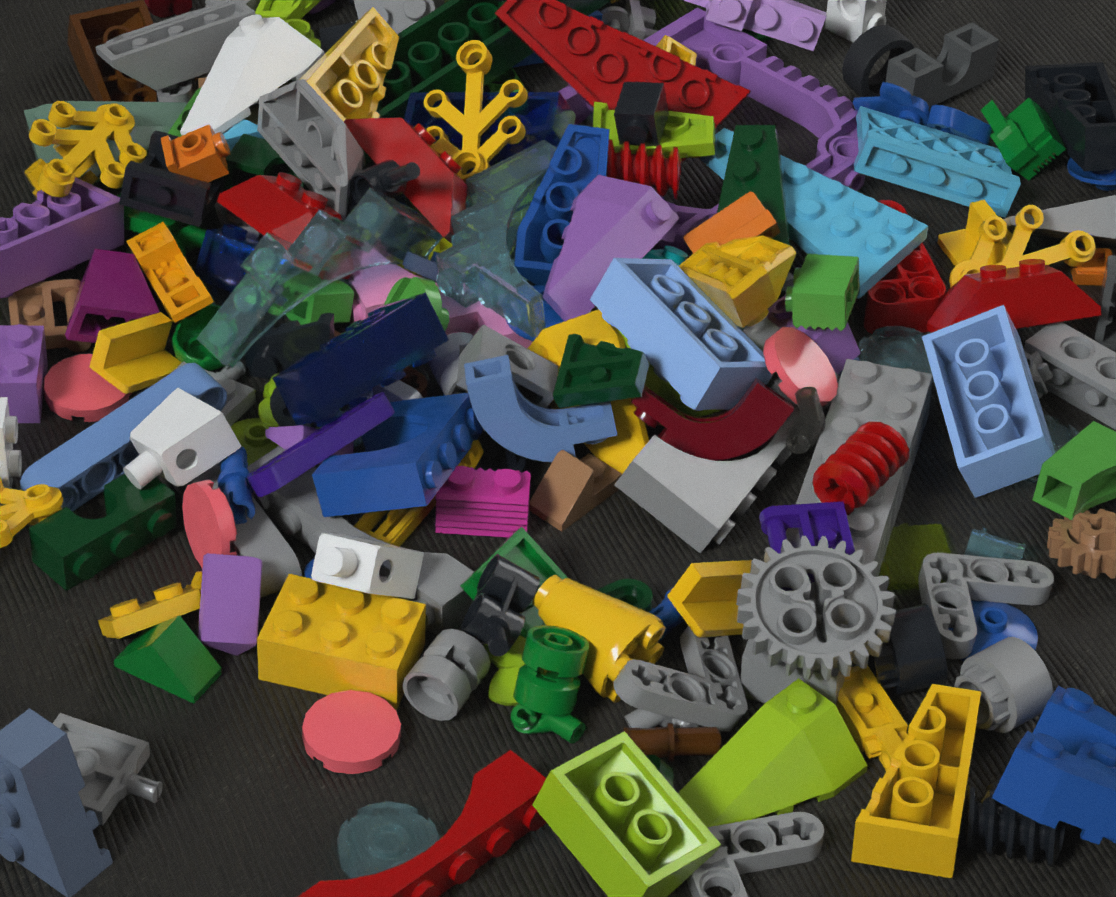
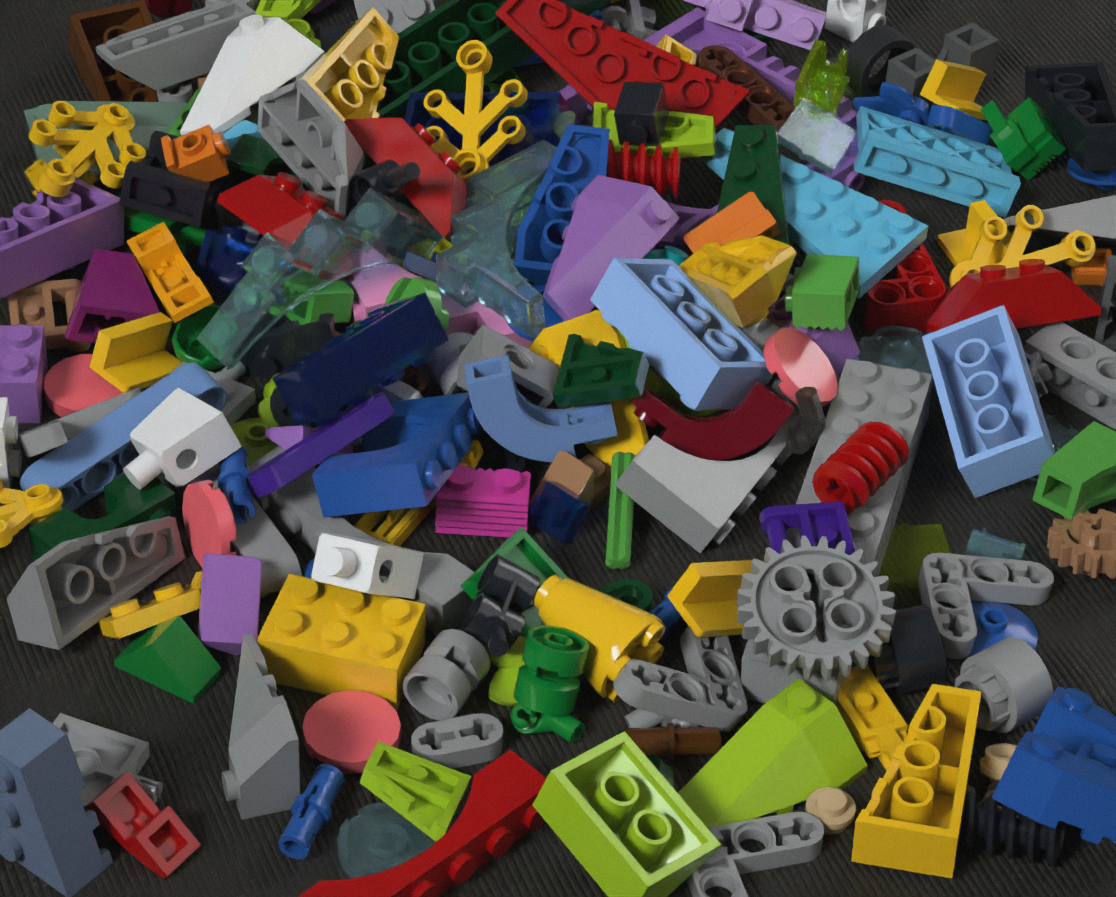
(64, 428): none -> light grey beam
(86, 576): none -> light grey wedge
(137, 824): none -> red slope
(262, 741): none -> light grey wedge
(311, 811): none -> blue pin
(416, 788): none -> lime wing
(459, 741): none -> light grey beam
(558, 511): none -> clear blue tile
(619, 517): none -> bright green axle
(733, 69): none -> copper beam
(816, 136): none -> clear light blue piece
(822, 81): none -> clear neon green hinge
(832, 807): none -> tan plate
(954, 87): none -> yellow panel
(996, 760): none -> tan plate

